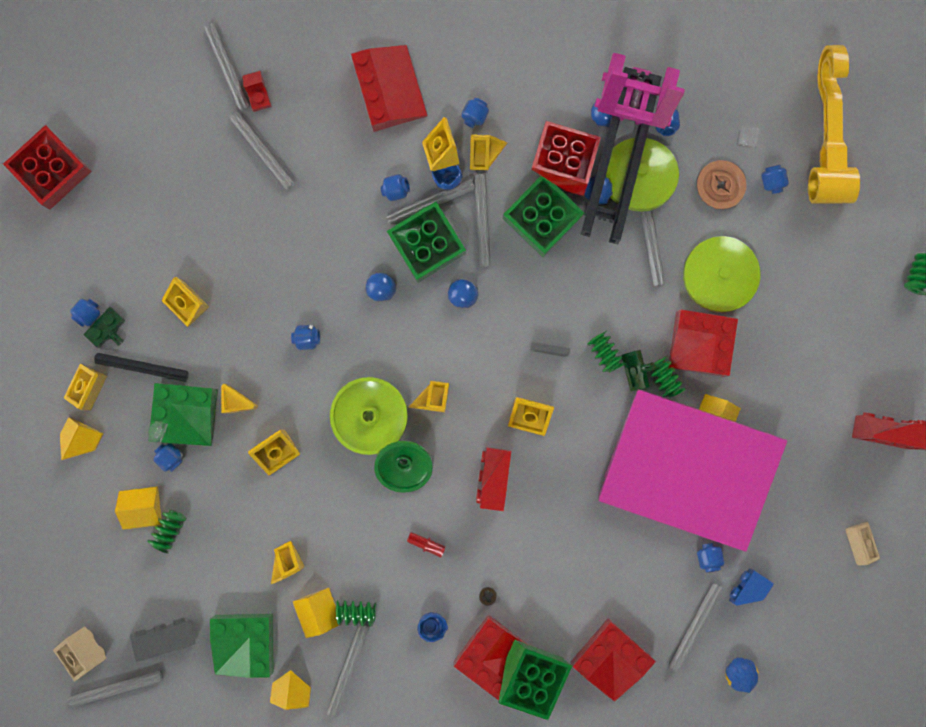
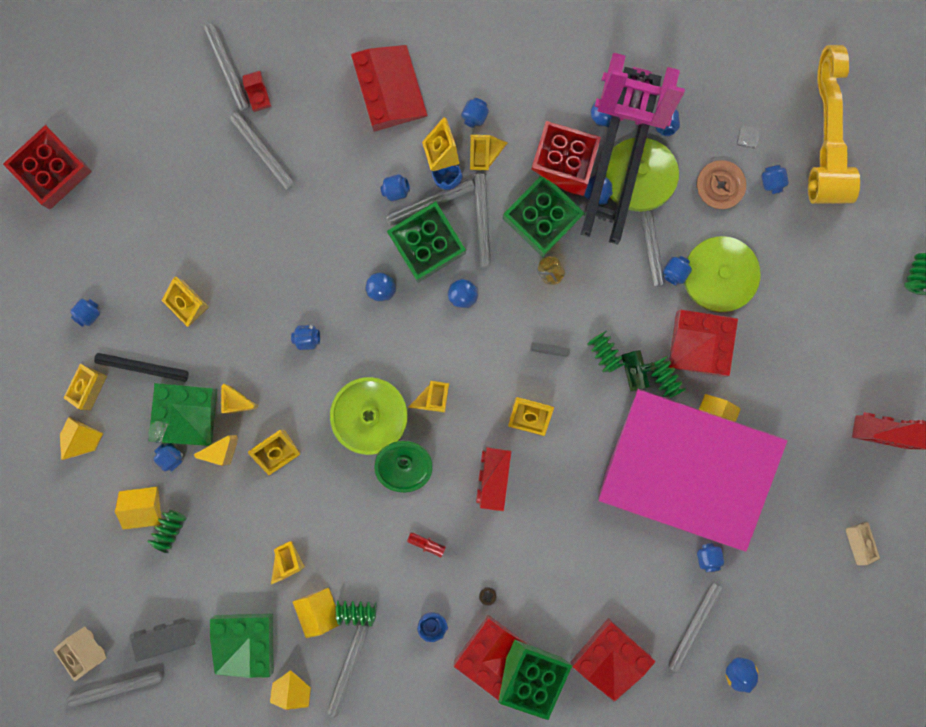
(105, 328): dark green plate -> none
(219, 452): none -> yellow slope
(551, 270): none -> clear yellow head
(677, 270): none -> blue head
(751, 588): blue slope -> none

